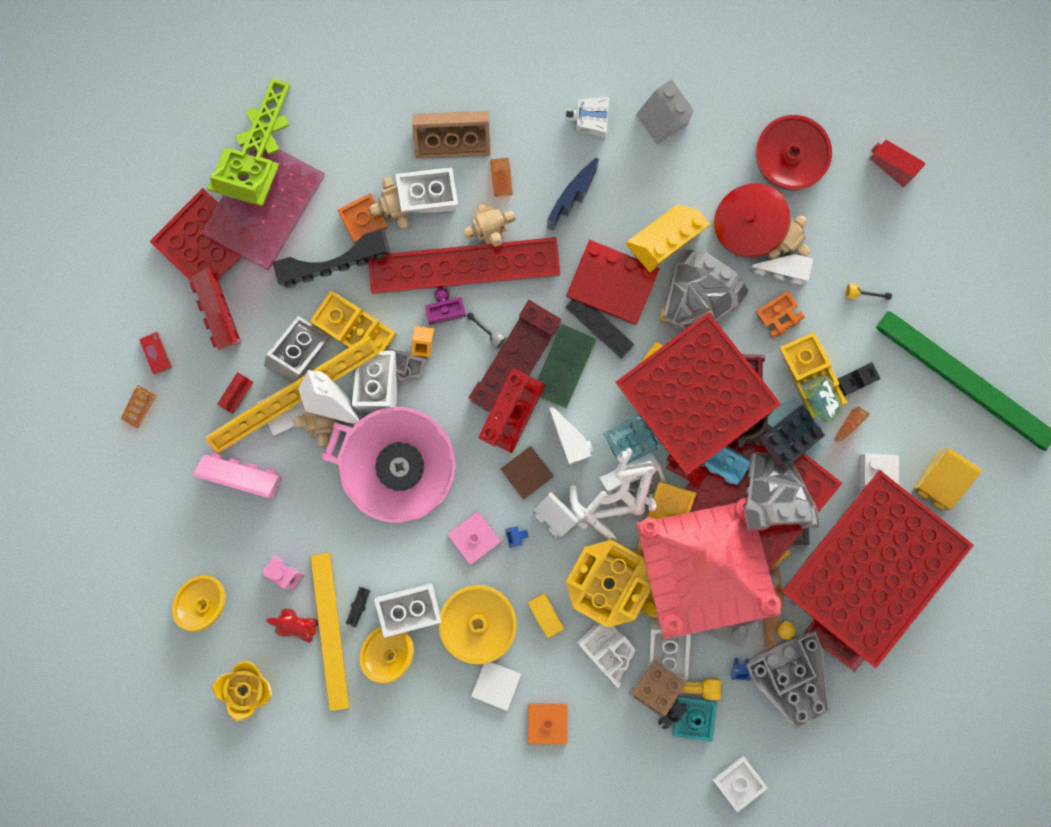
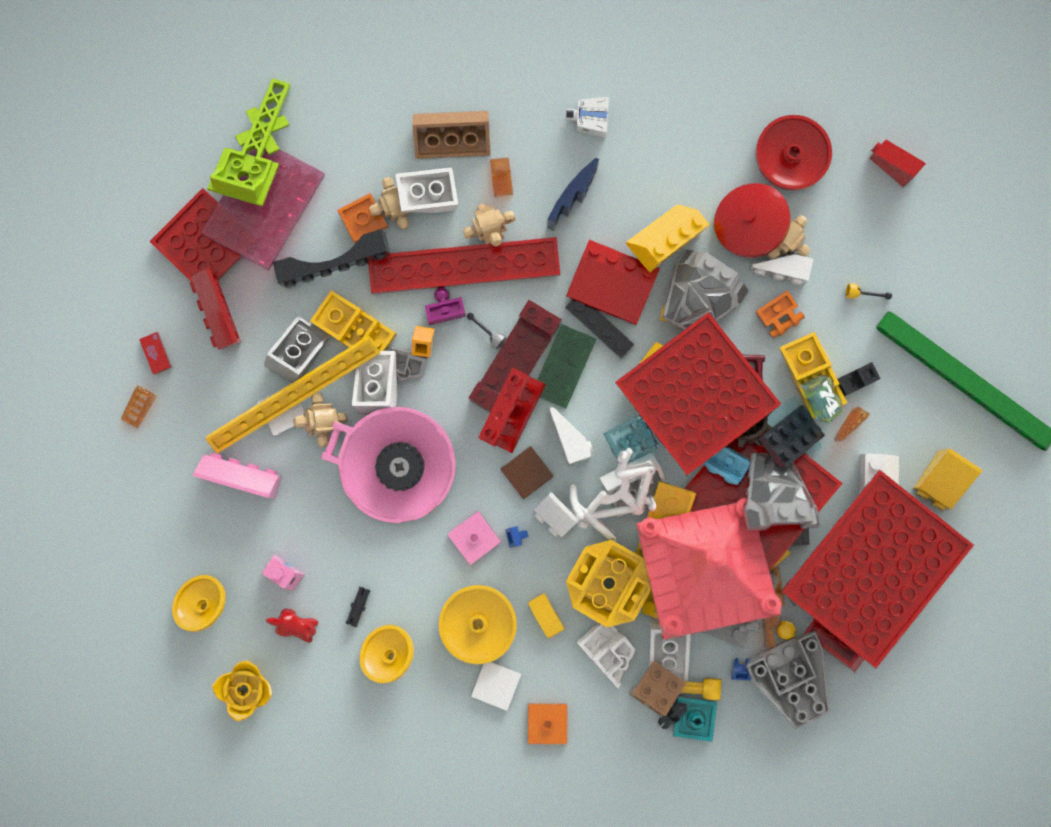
(235, 393): red hinge -> none
(325, 398): white slope -> none
(330, 631): yellow tile -> none
(408, 610): white slope -> none
(665, 112): light grey slope -> none
(694, 477): red hinge -> none
(740, 783): white plate -> none

